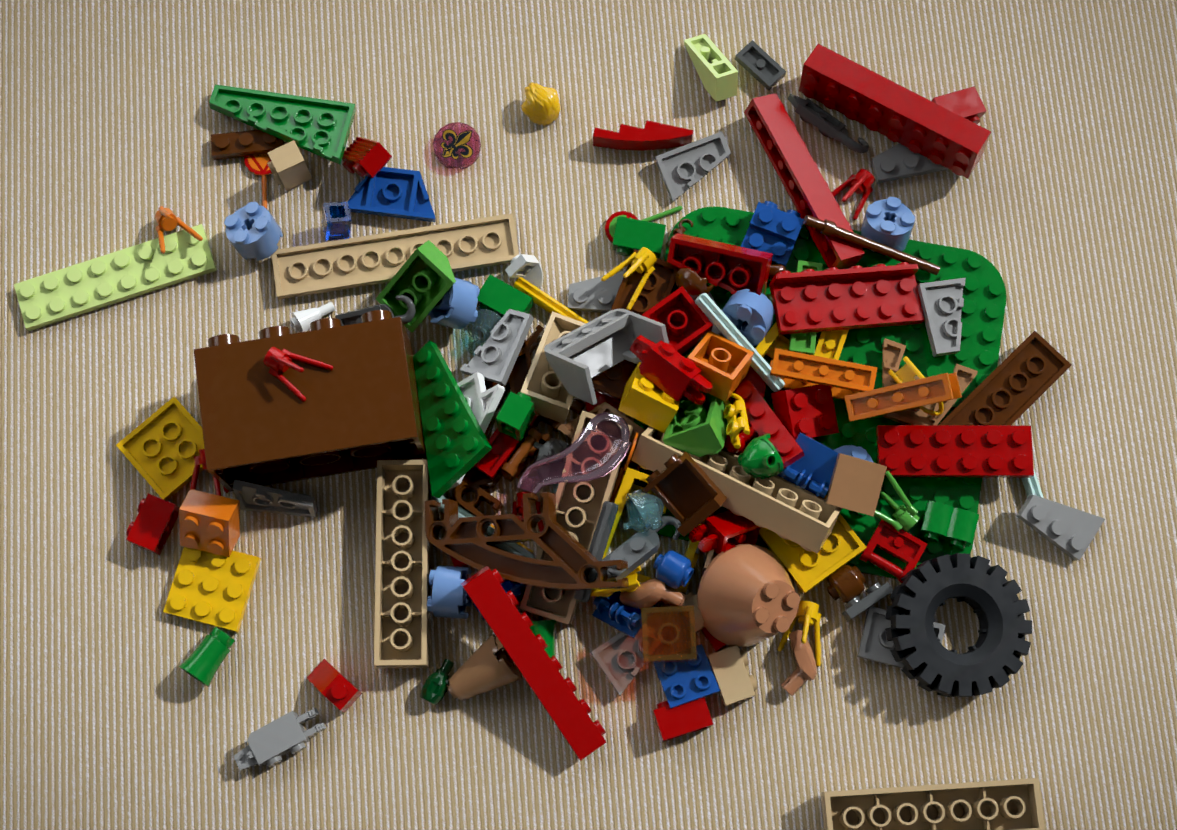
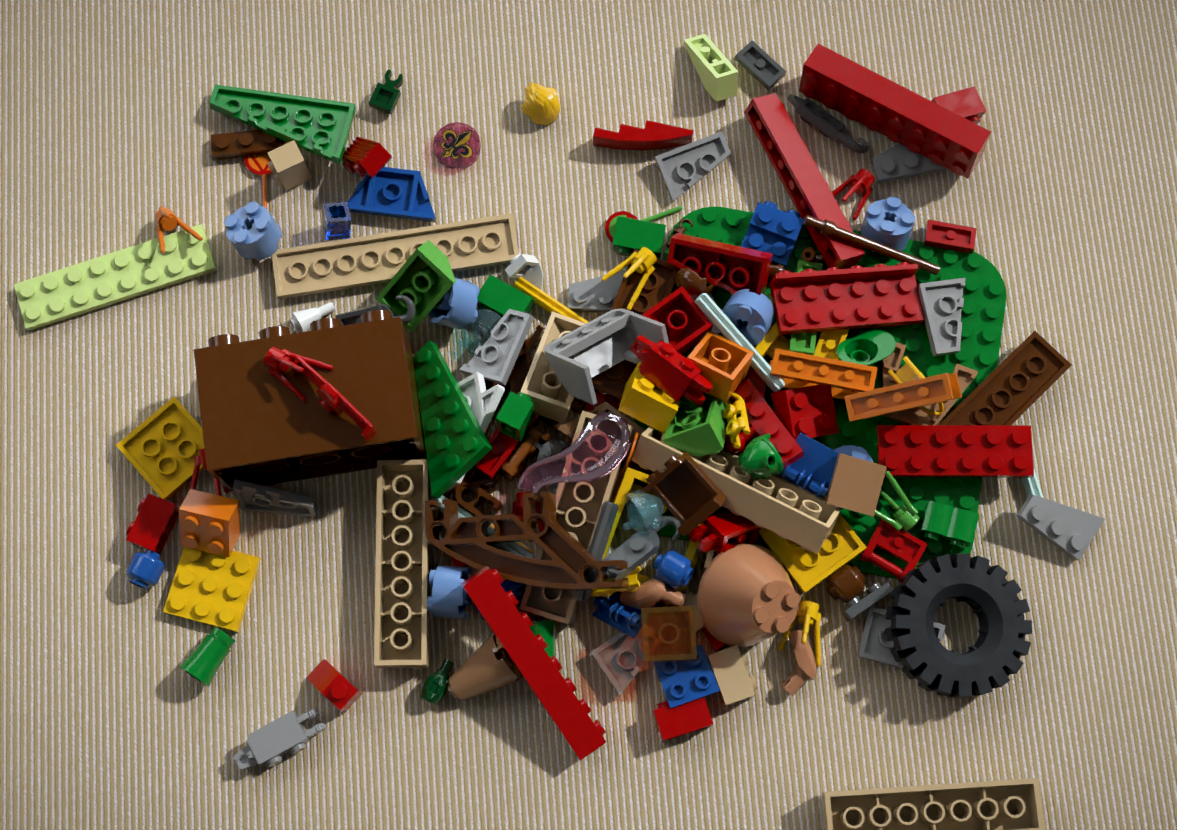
(145, 569): none -> blue head
(333, 400): none -> red plate
(386, 95): none -> dark green plate
(810, 255): none -> reddish brown arm
(867, 348): none -> green piece
(950, 236): none -> red plate

